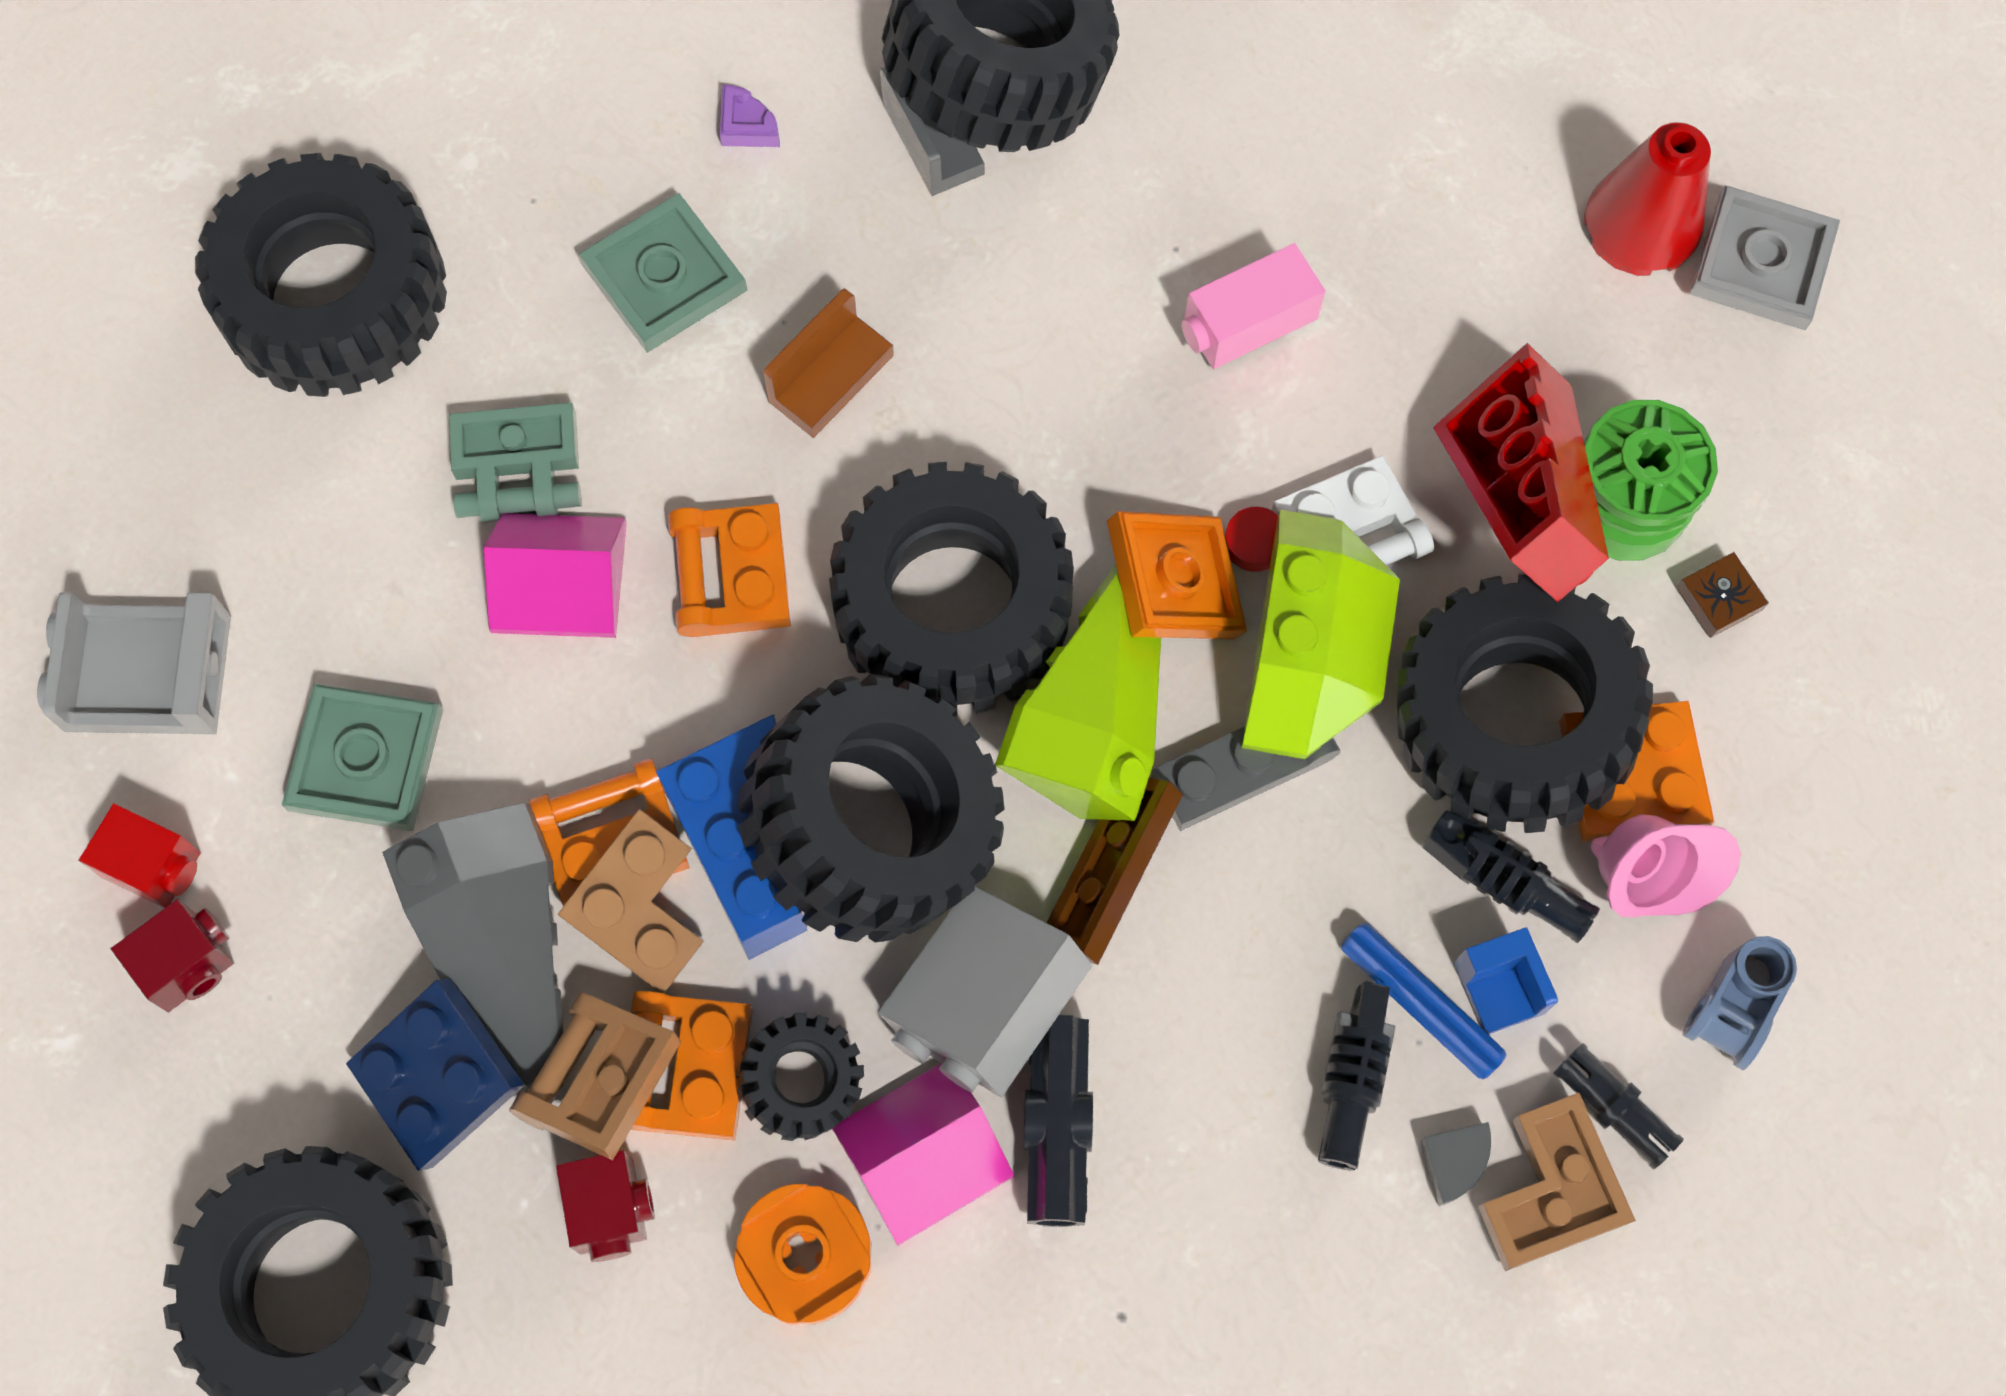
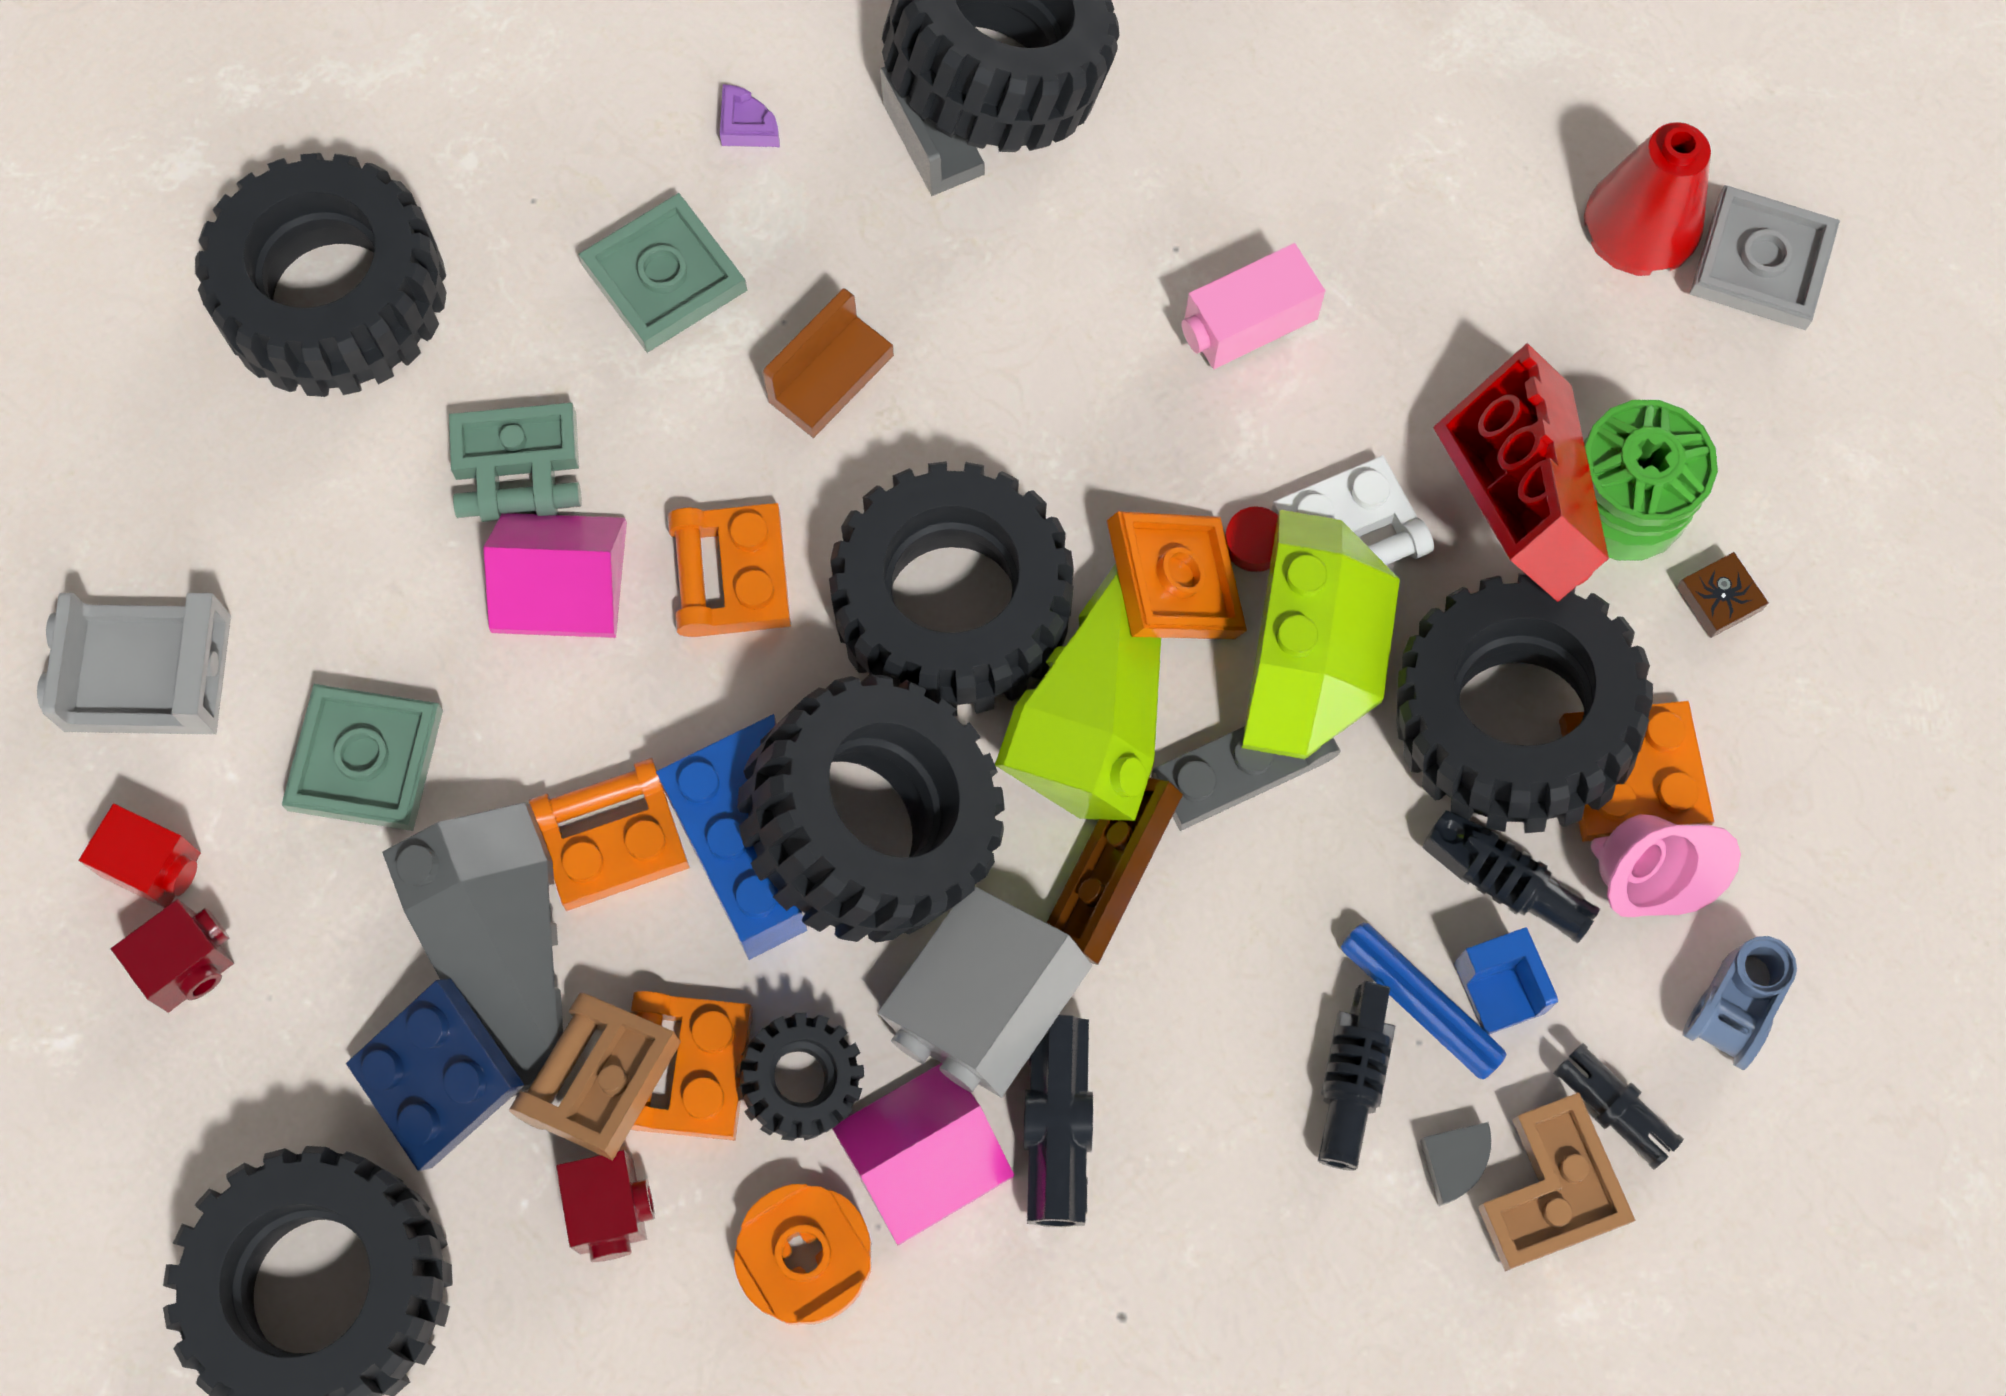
(617, 904): medium nougat plate -> none

